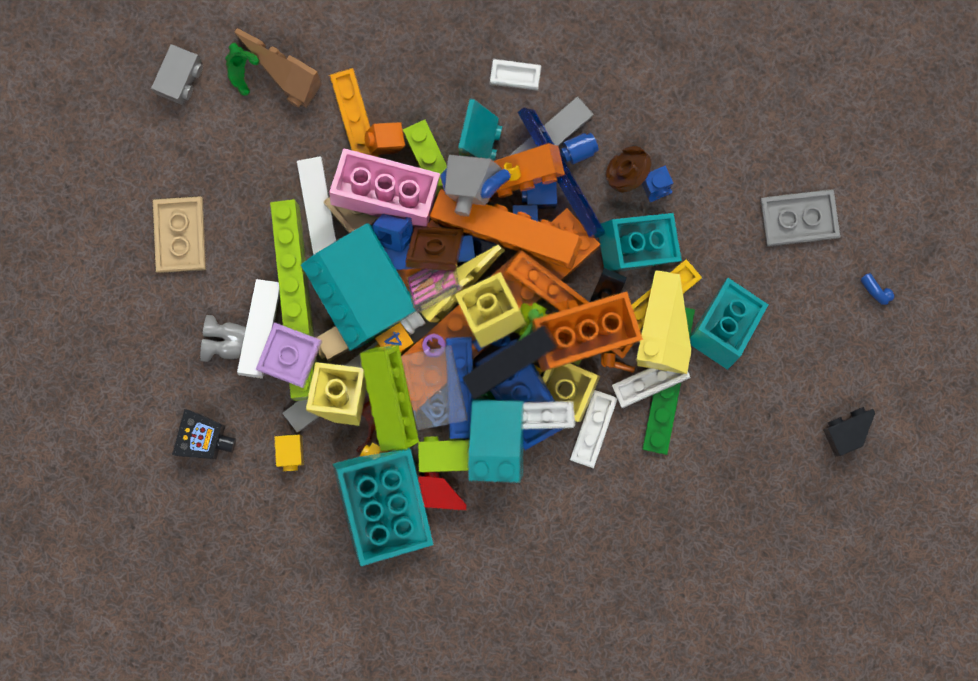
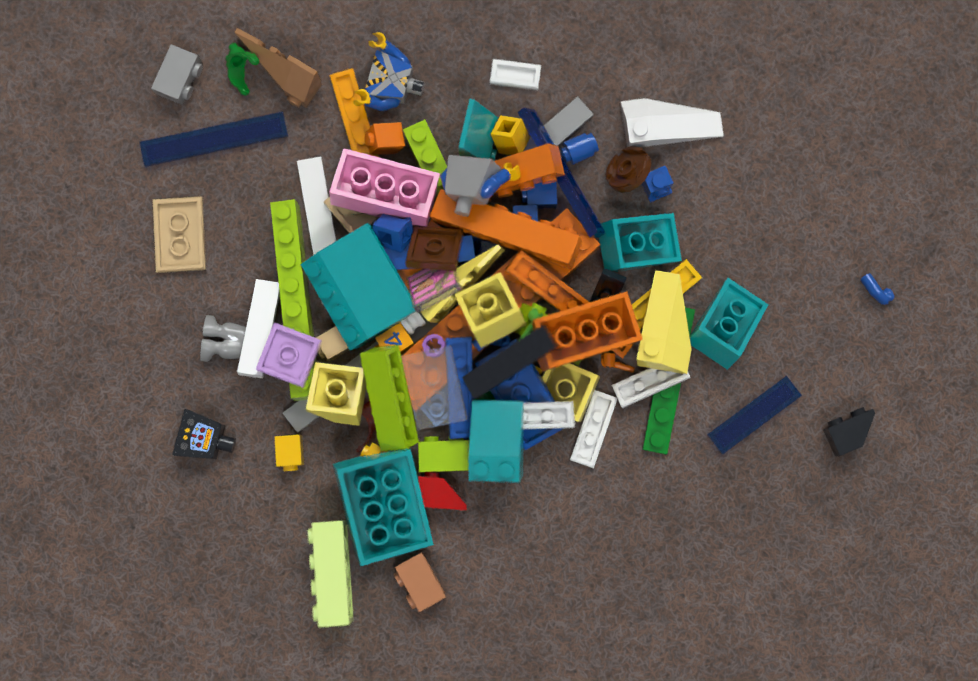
(213, 139): none -> clear blue tile
(332, 573): none -> yellowish green brick
(388, 78): none -> torso
(420, 582): none -> nougat brick
(510, 135): none -> yellow brick
(660, 123): none -> white wedge
(754, 415): none -> clear blue tile
(800, 218): light grey tile -> none

